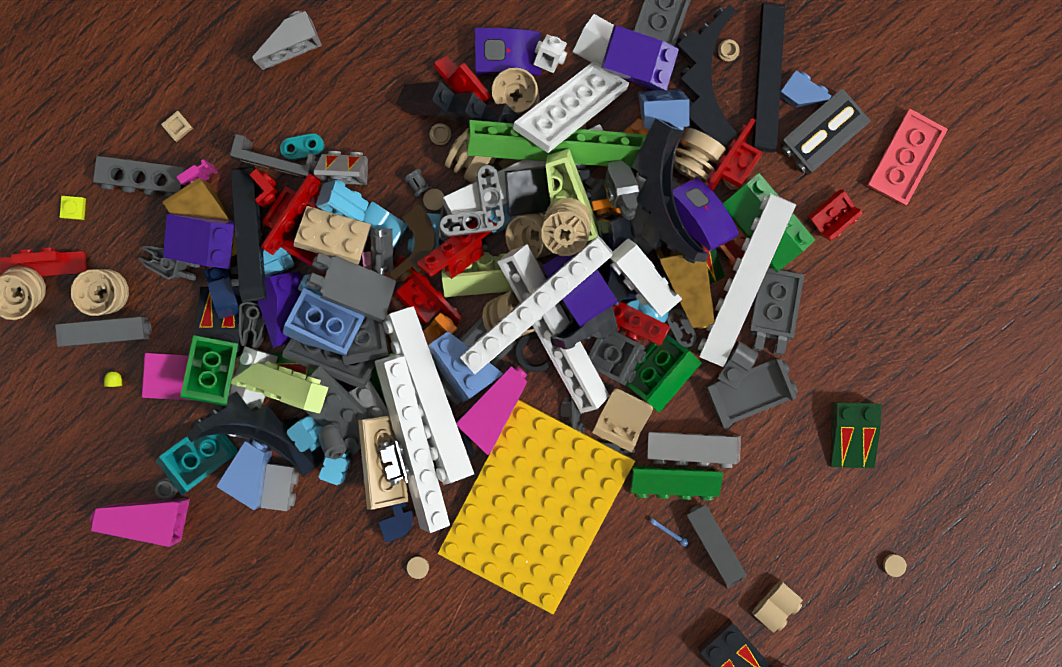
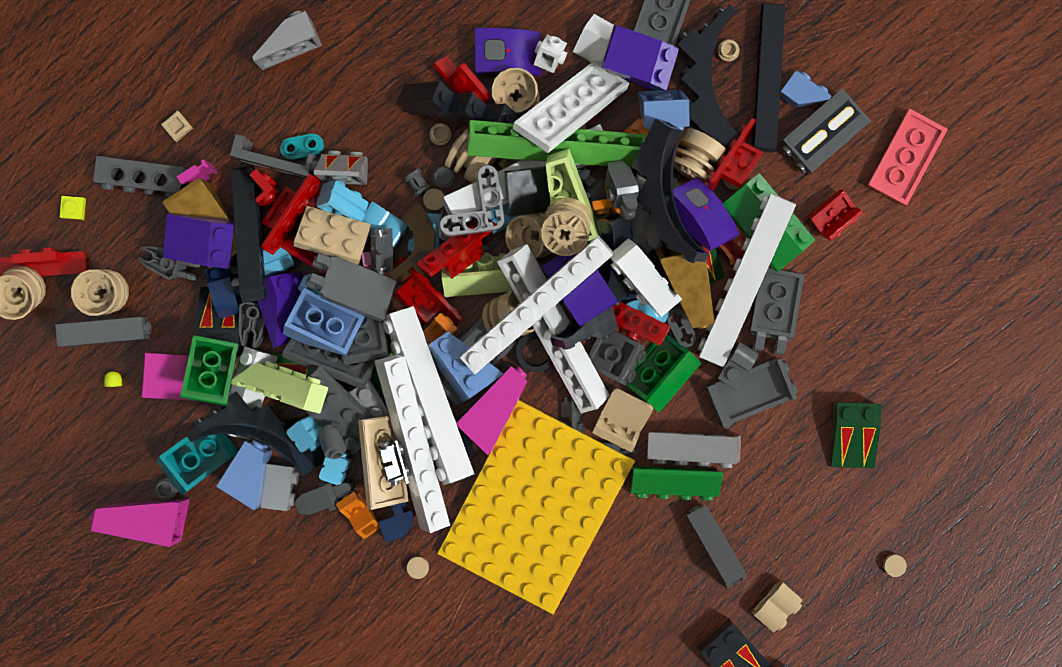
(323, 497): none -> dark grey hinge
(361, 518): none -> orange brick
(443, 177): none -> dark grey plate
(683, 541): medium blue hinge -> none

